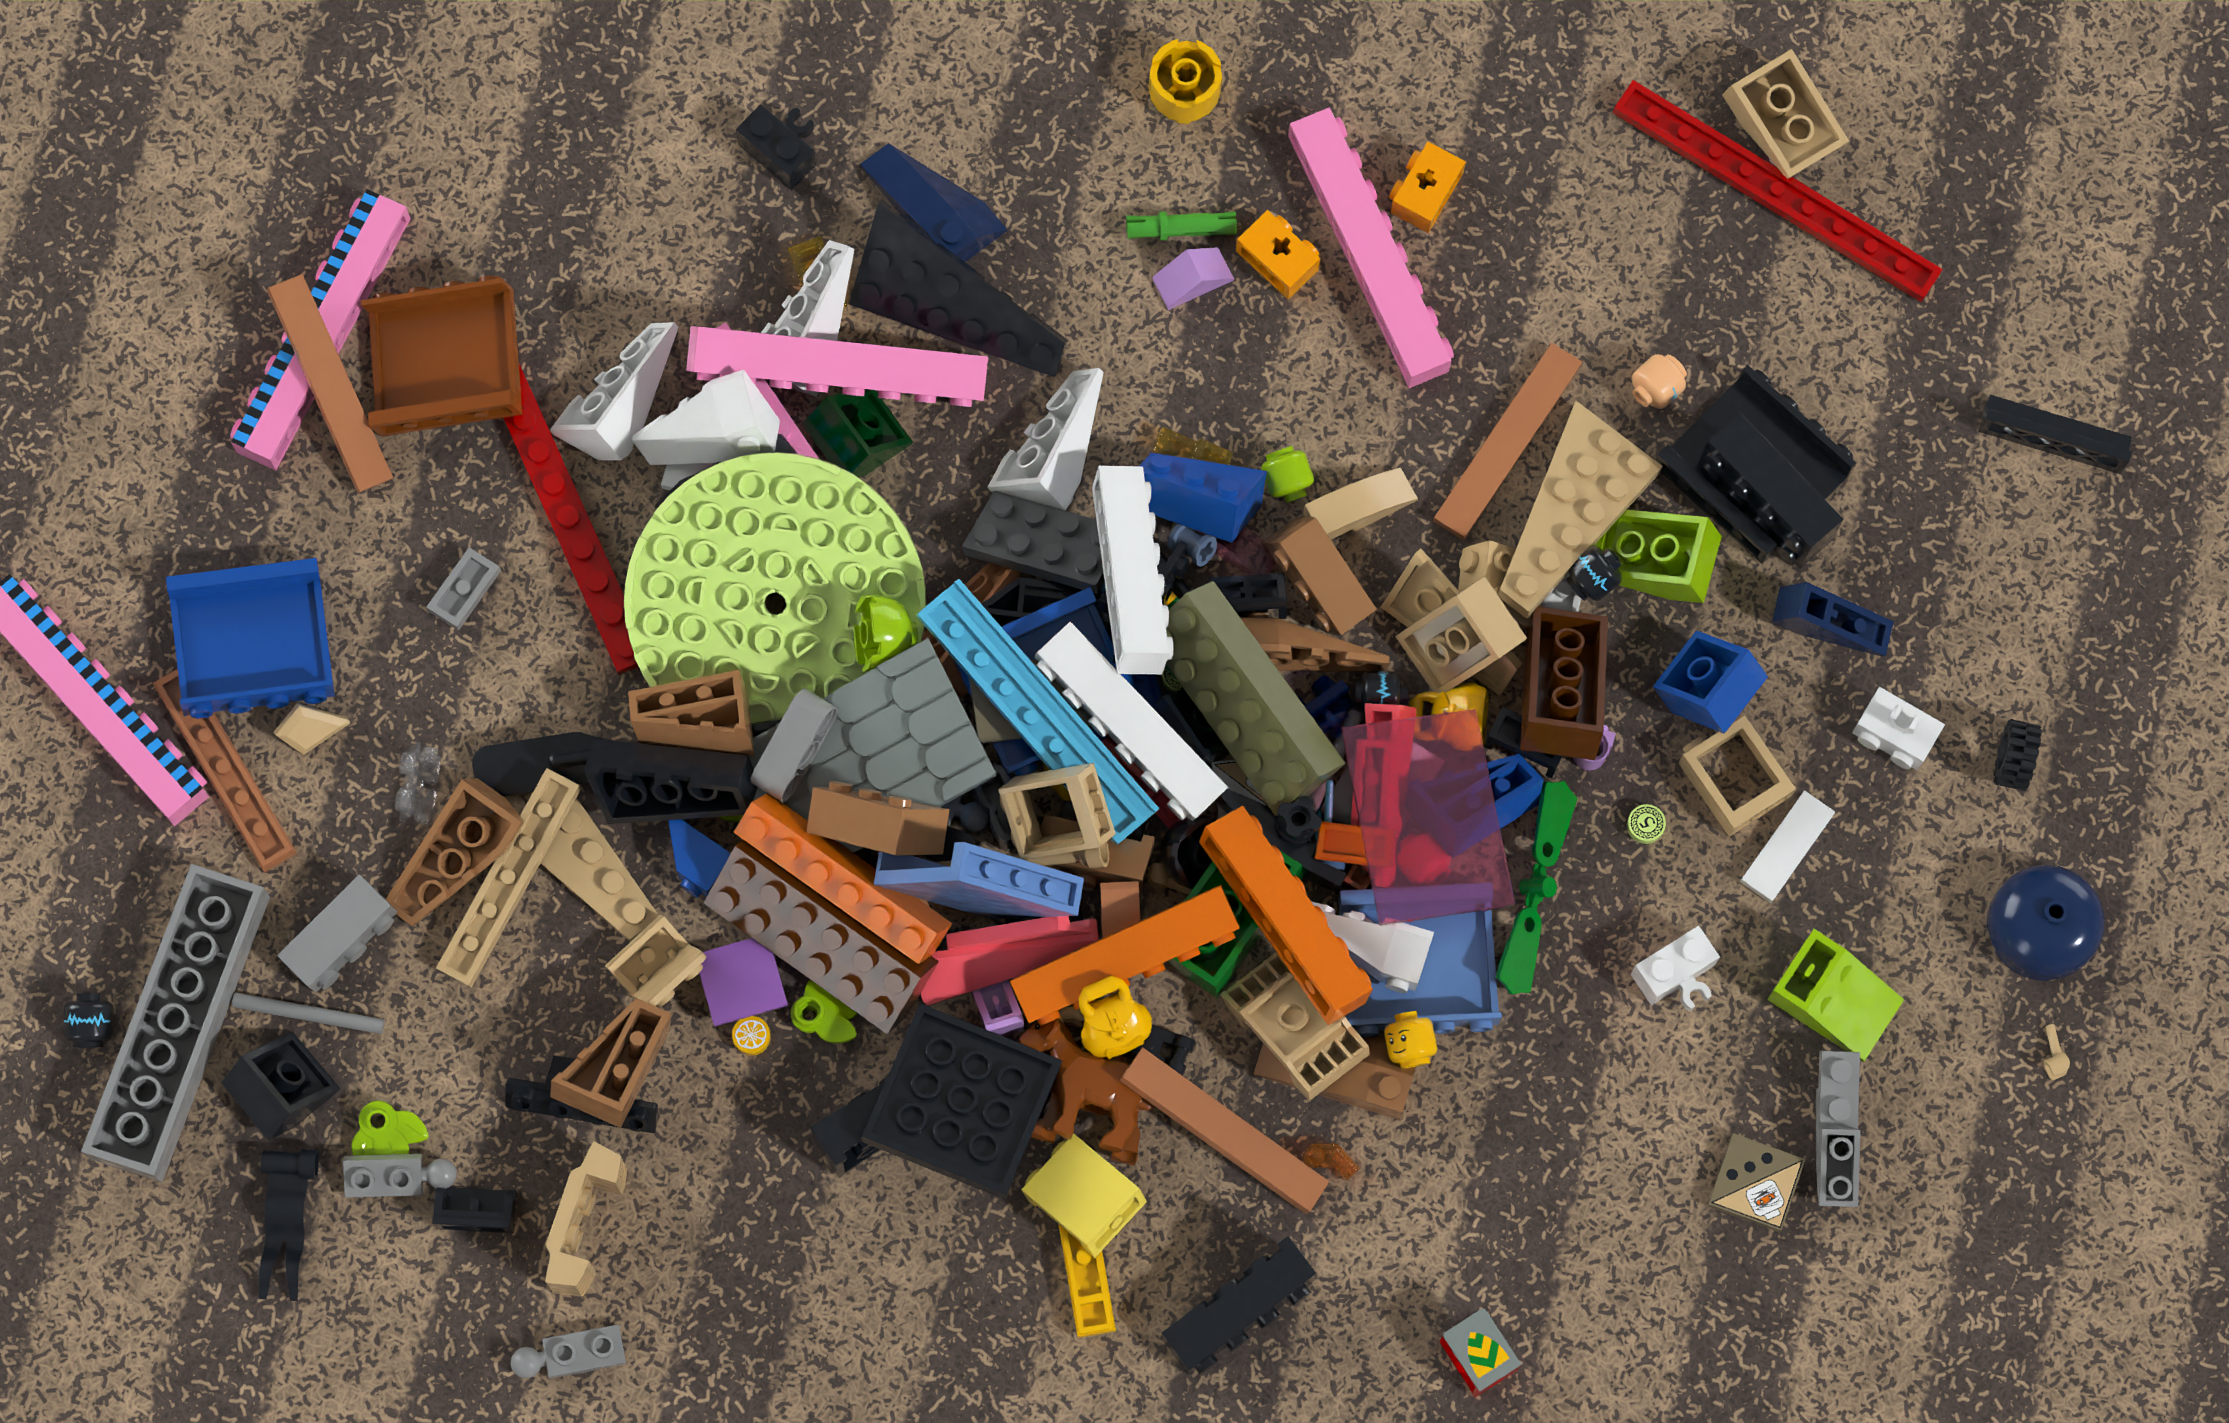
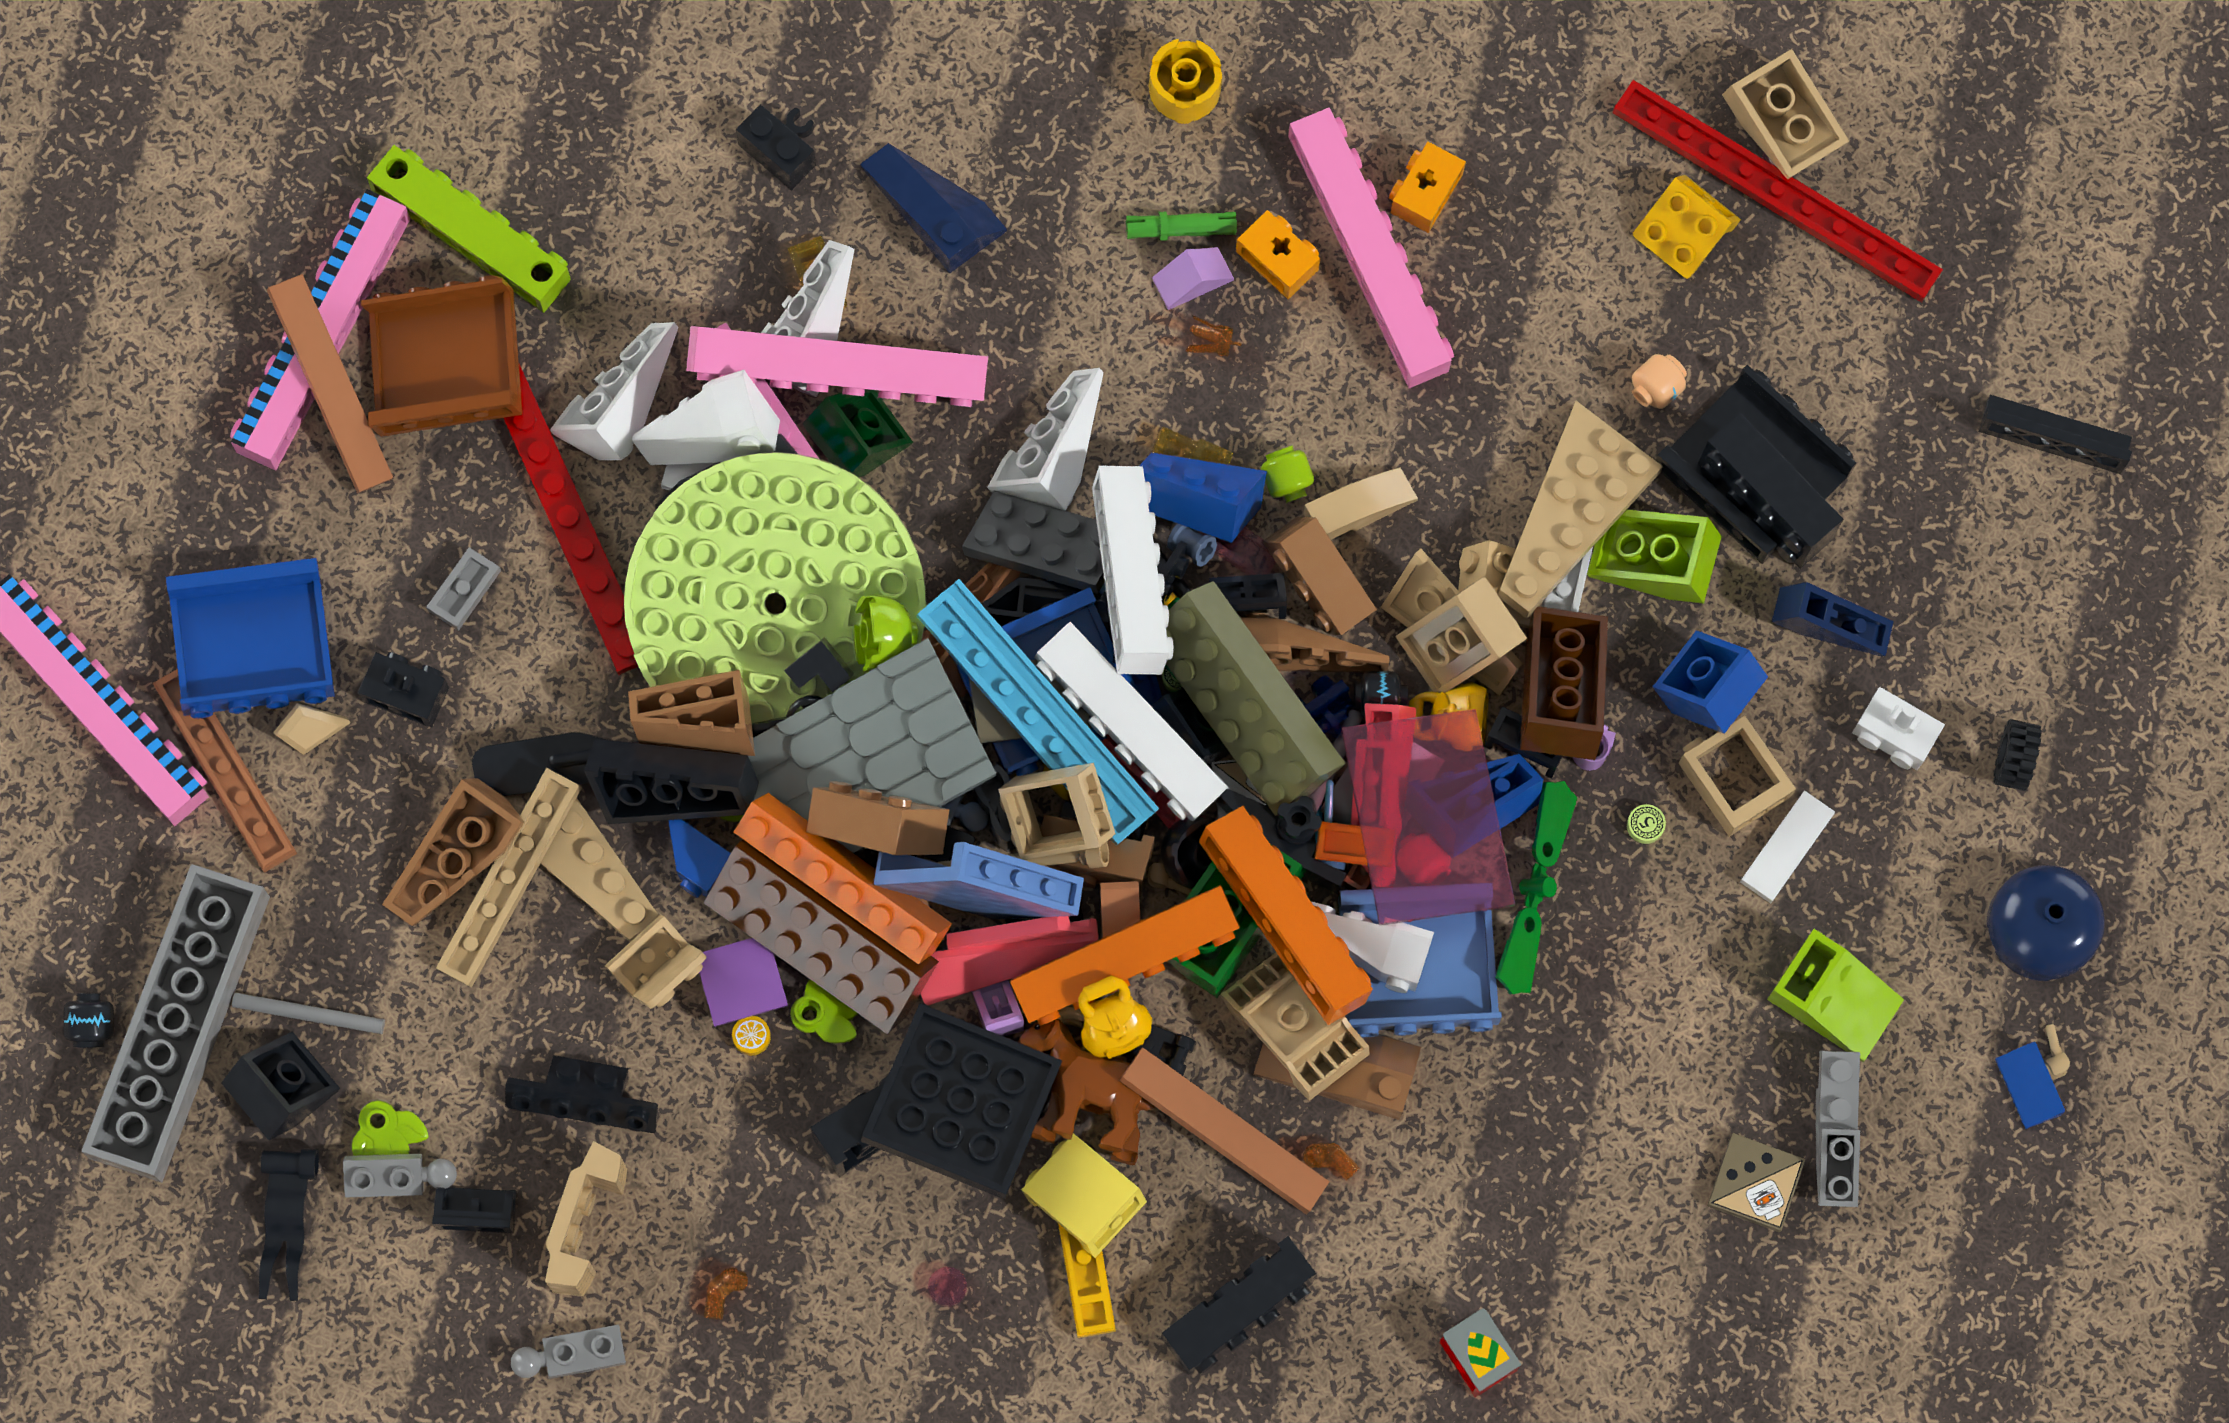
(338, 934): light grey brick -> none
(404, 688): none -> black brick
(417, 769): clear hinge -> none
(469, 227): none -> lime piece
(615, 1065): medium nougat wedge -> none
(719, 1288): none -> clear orange arm
(794, 745): light grey beam -> none
(820, 660): none -> black piece
(937, 292): black wing -> none
(947, 1286): none -> clear pink tile
(1220, 335): none -> clear orange piece
(1410, 1040): yellow head -> none
(1507, 441): nougat tile -> none
(1595, 573): black head -> none
(1677, 968): white brick -> none
(1685, 225): none -> yellow bracket
(2030, 1085): none -> blue slope

